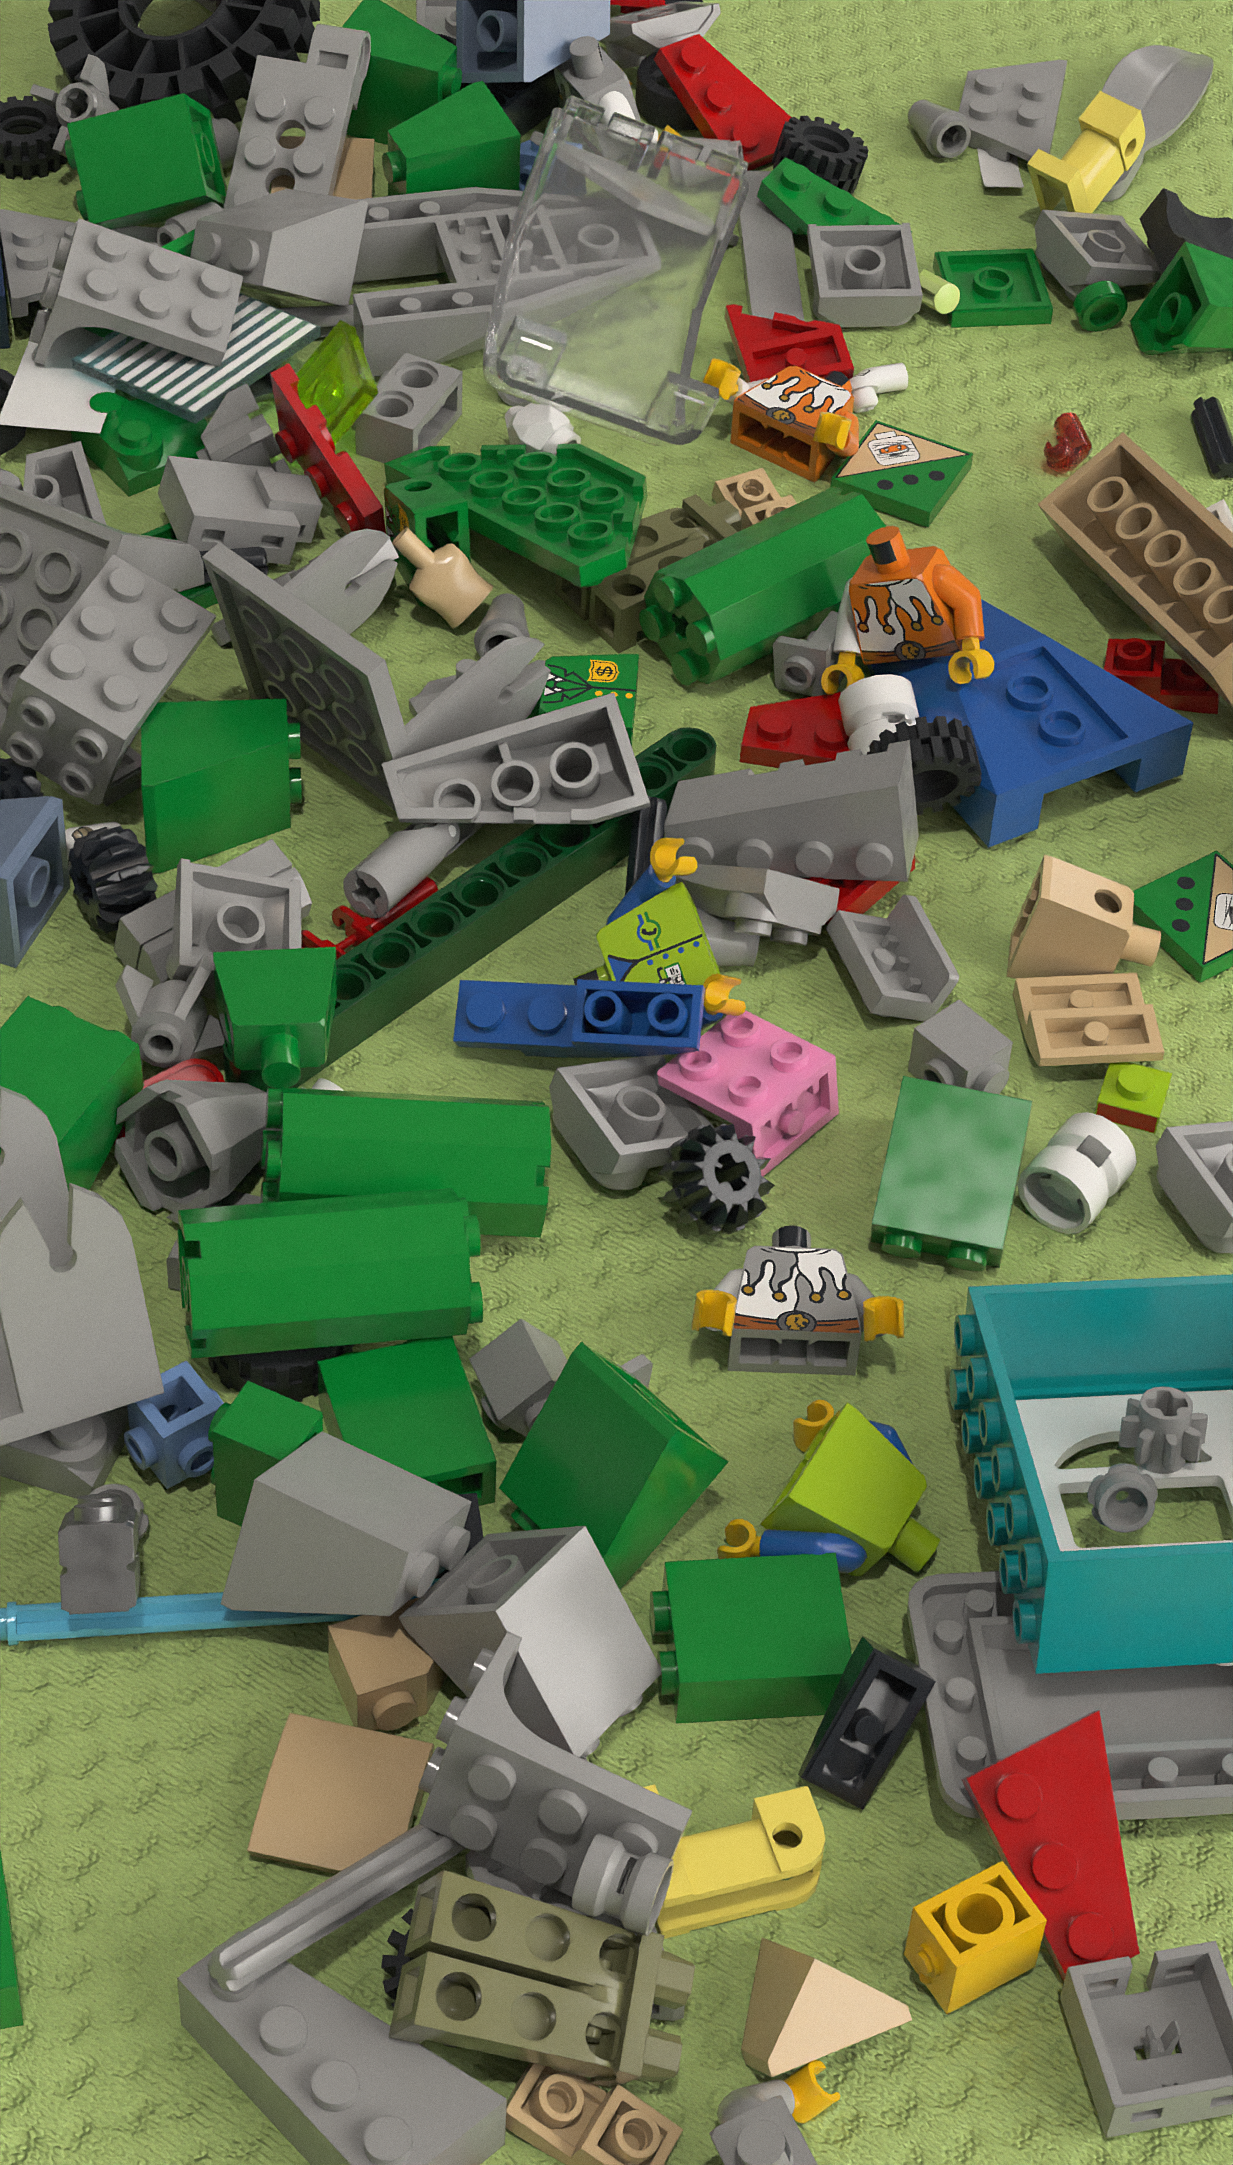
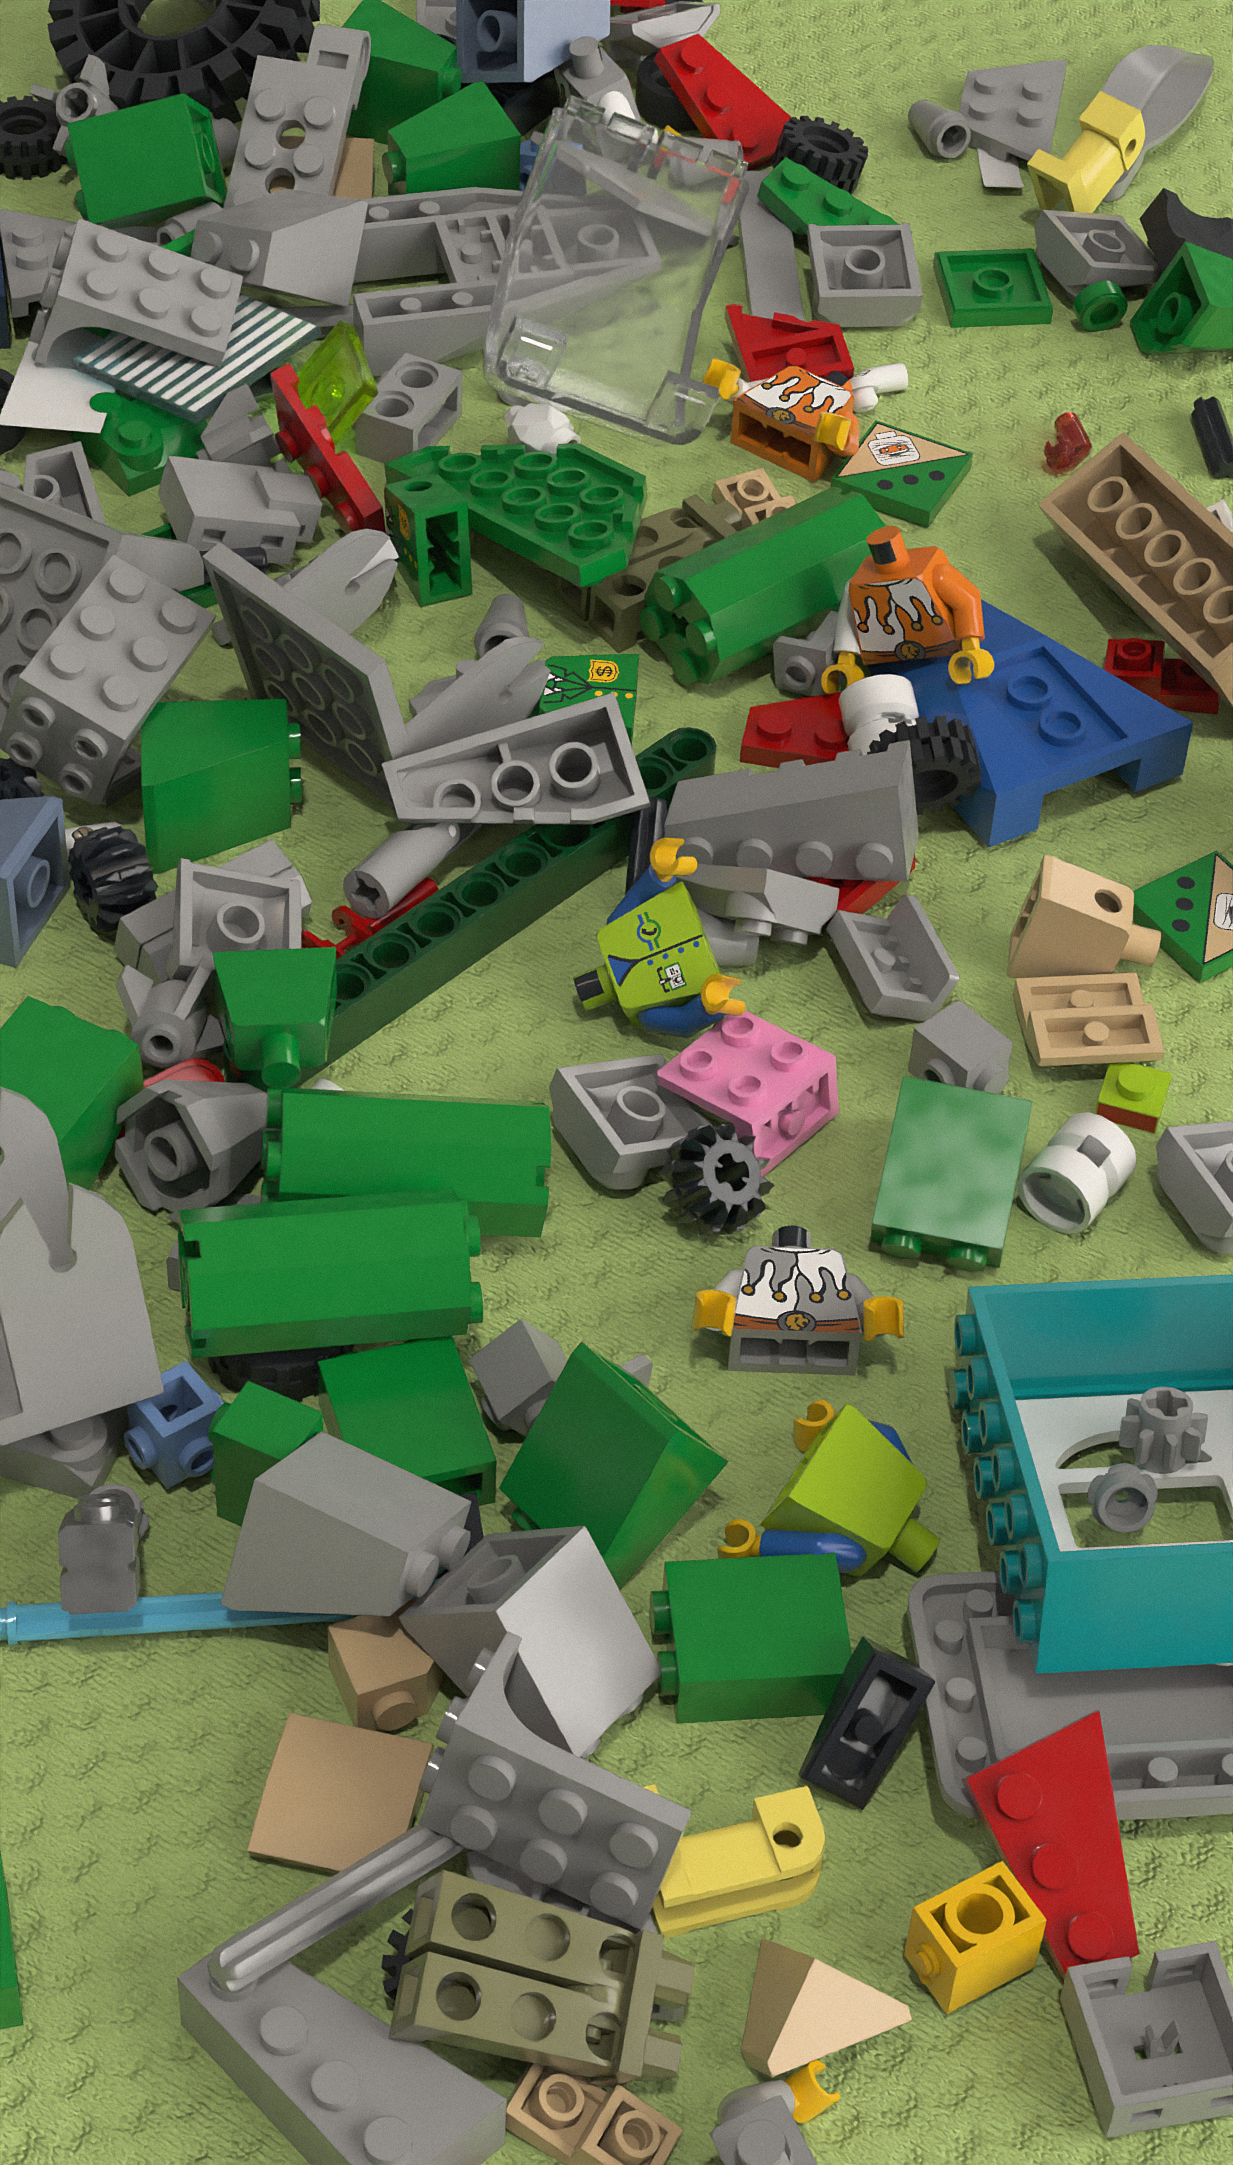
(443, 578): tan piece -> none
(580, 1019): blue slope -> none
(622, 1884): light grey wheel -> none
(938, 292): yellowish green axle -> none

